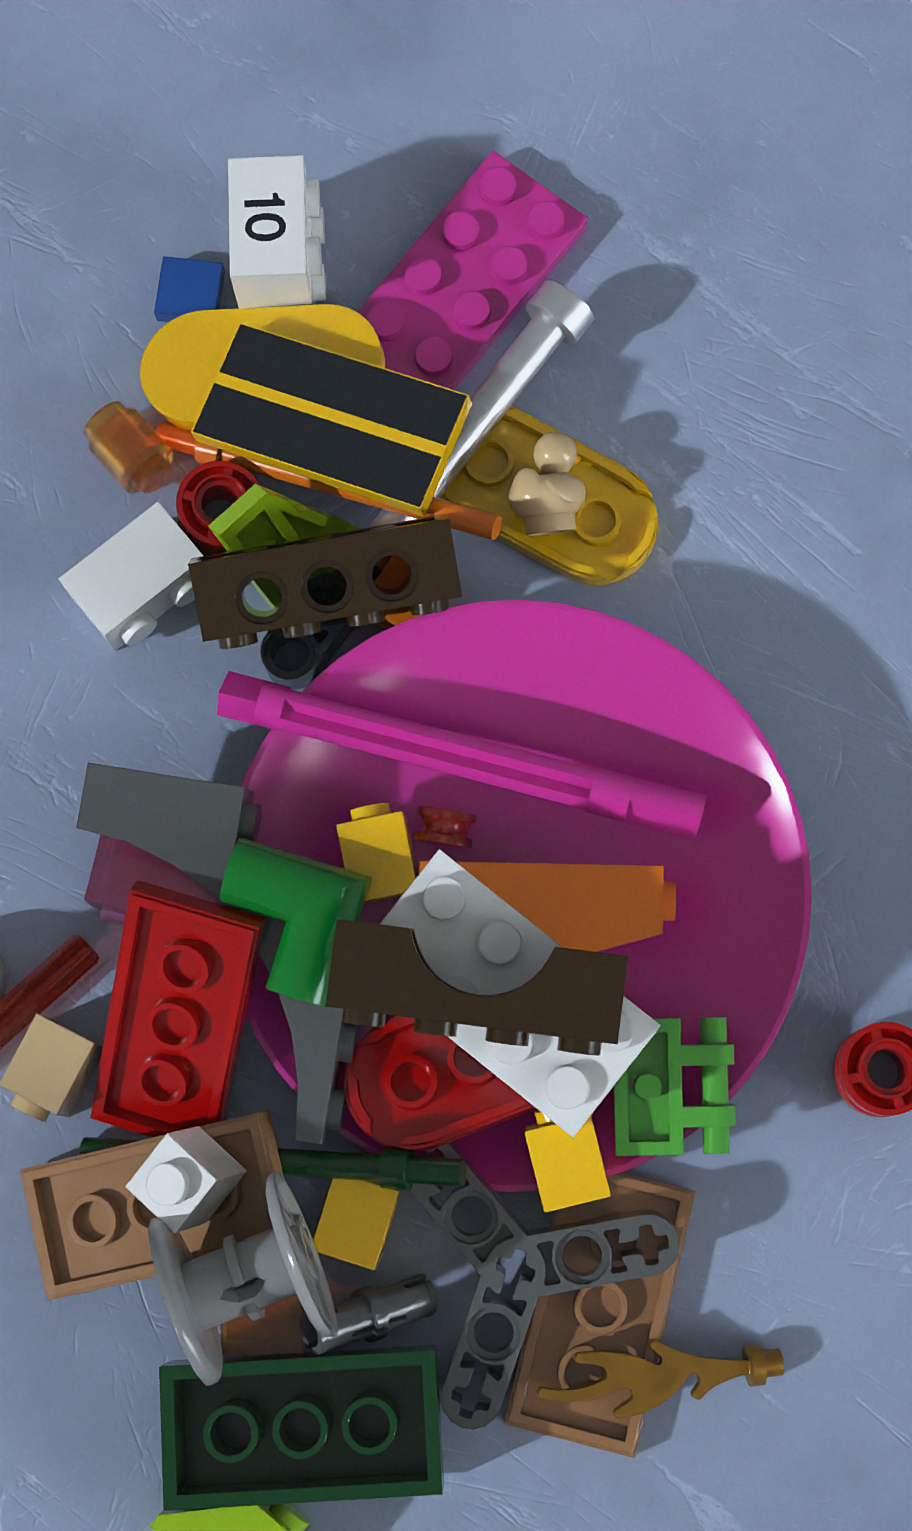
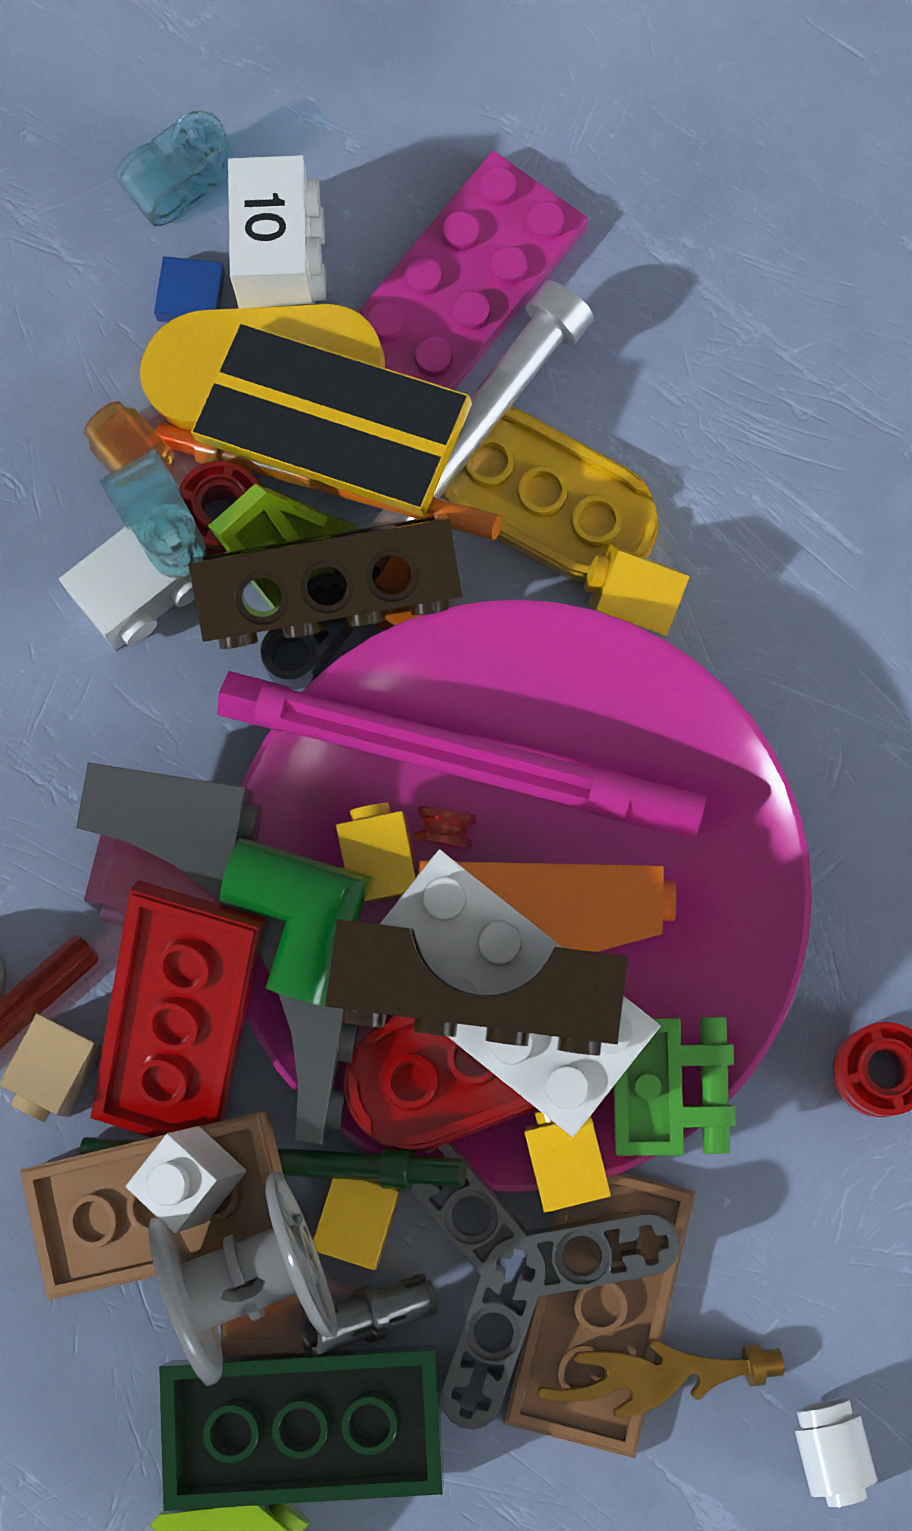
(153, 510): none -> clear light blue piece
(173, 169): none -> clear light blue piece
(552, 498): tan animal -> none
(635, 589): none -> yellow brick
(835, 1452): none -> white brick

